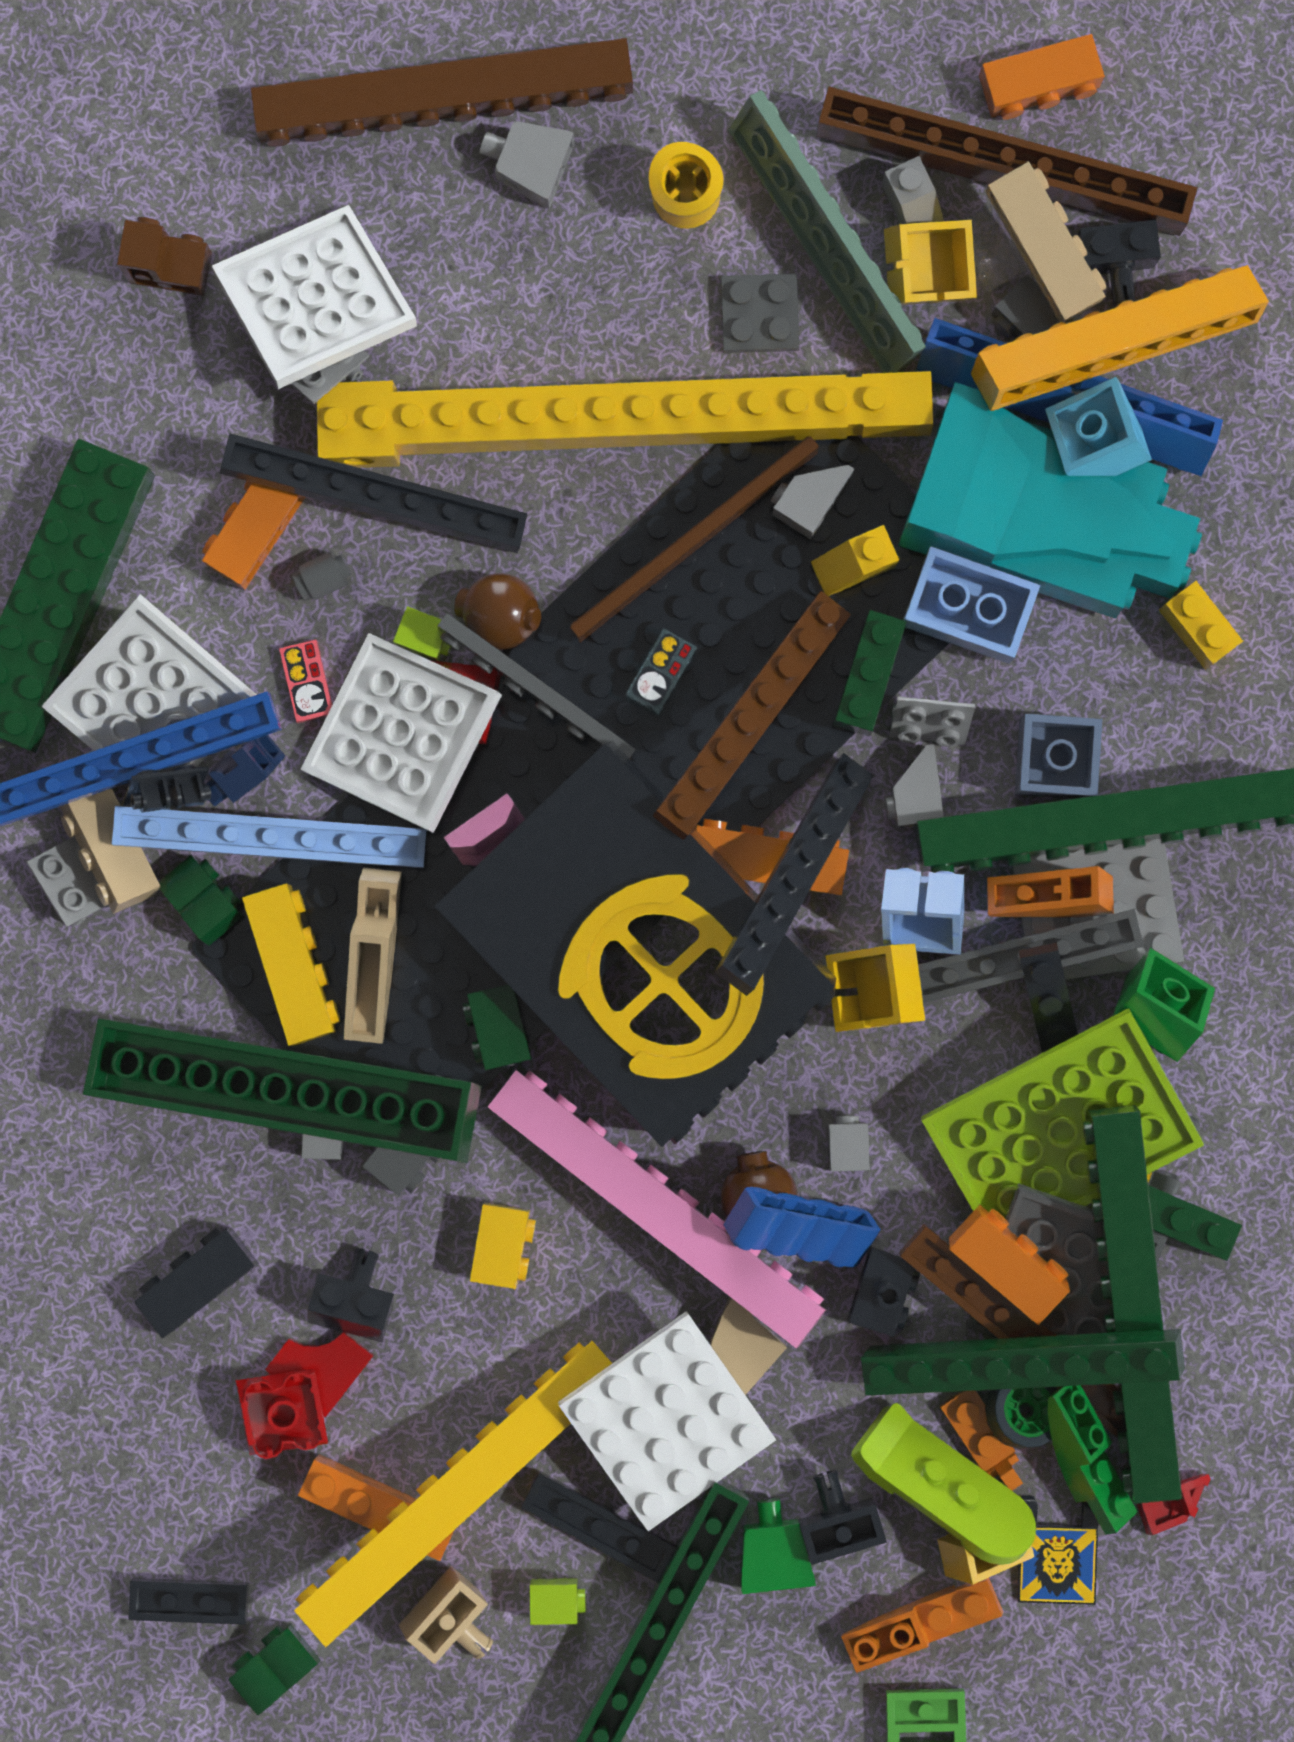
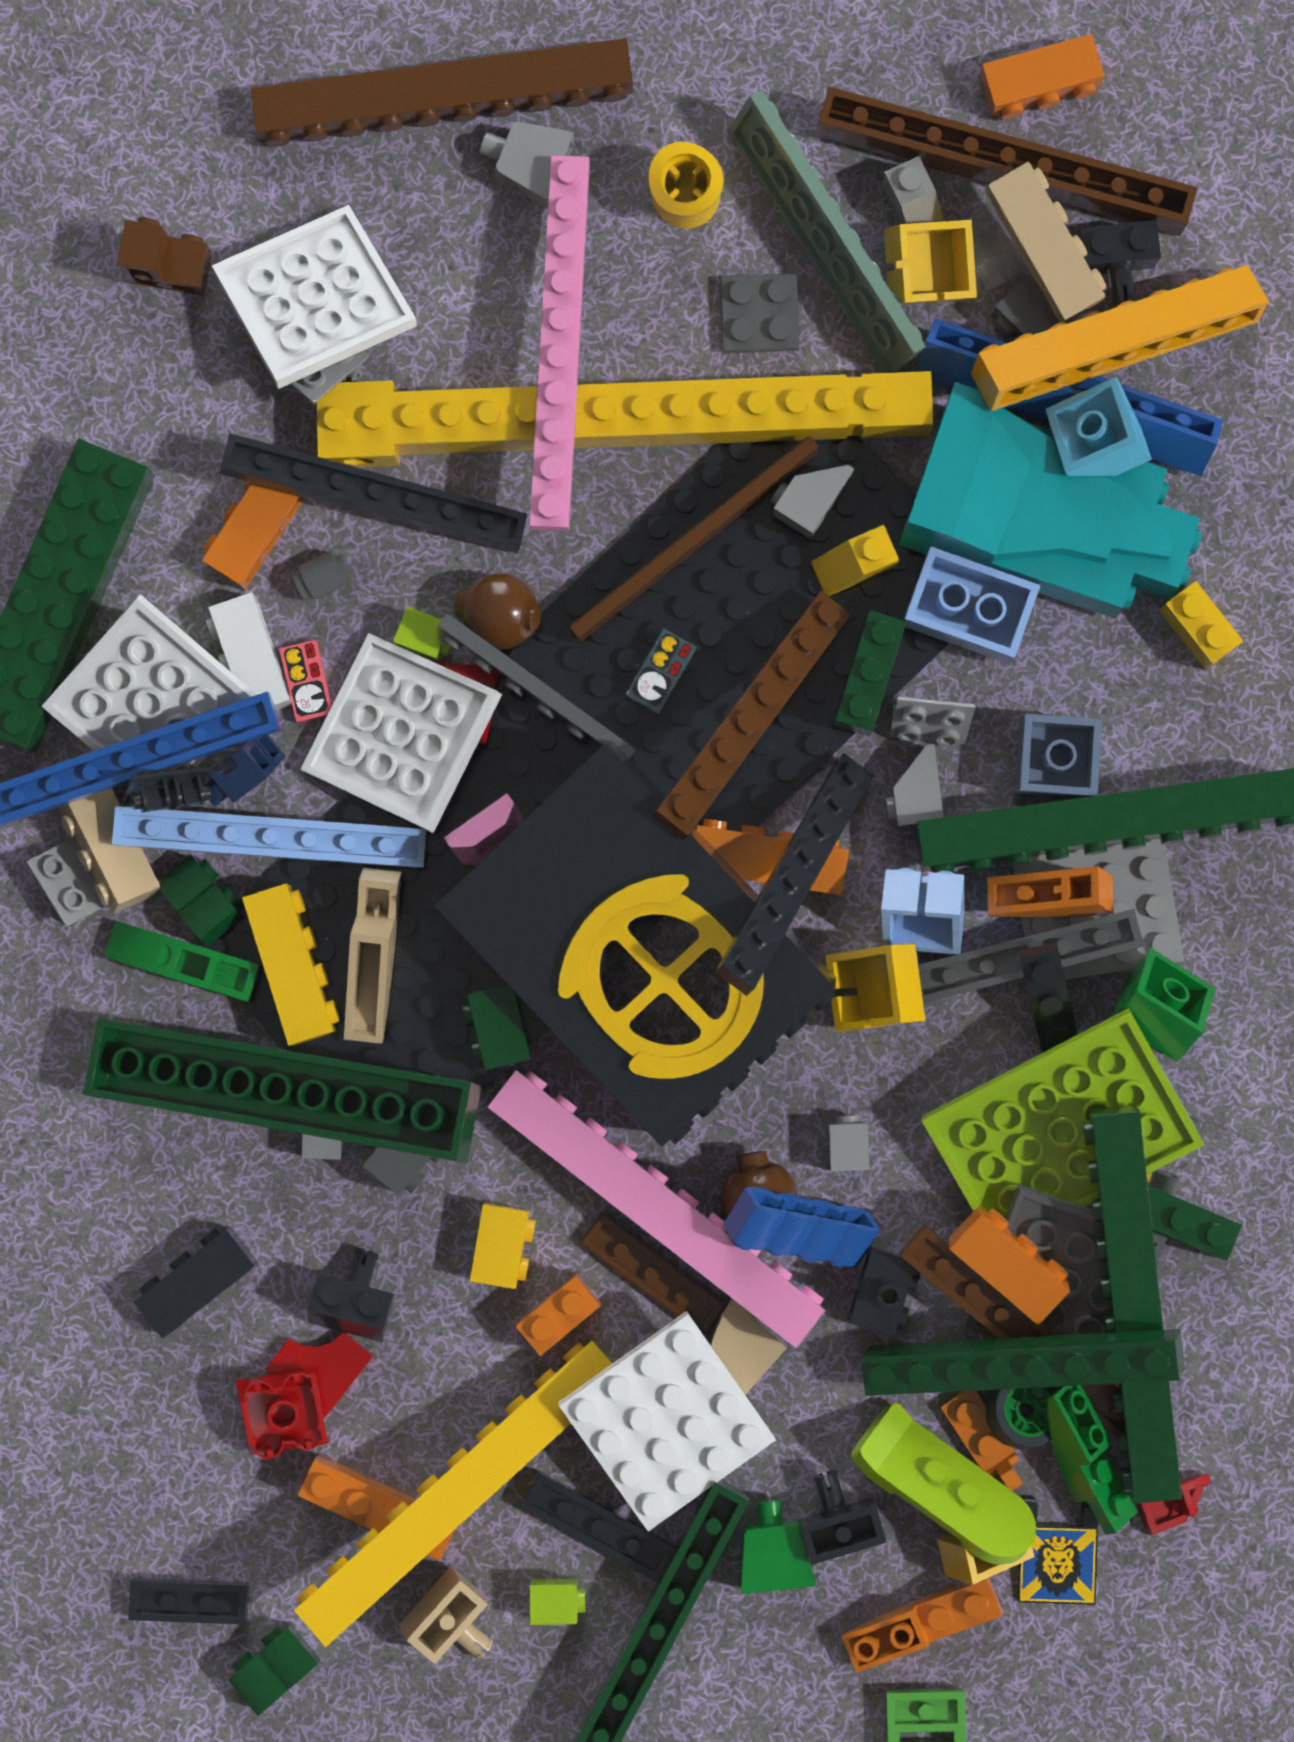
(182, 961): none -> green slope
(248, 647): none -> white brick
(558, 1314): none -> orange brick
(560, 344): none -> bright pink plate
(651, 1272): none -> reddish brown tile

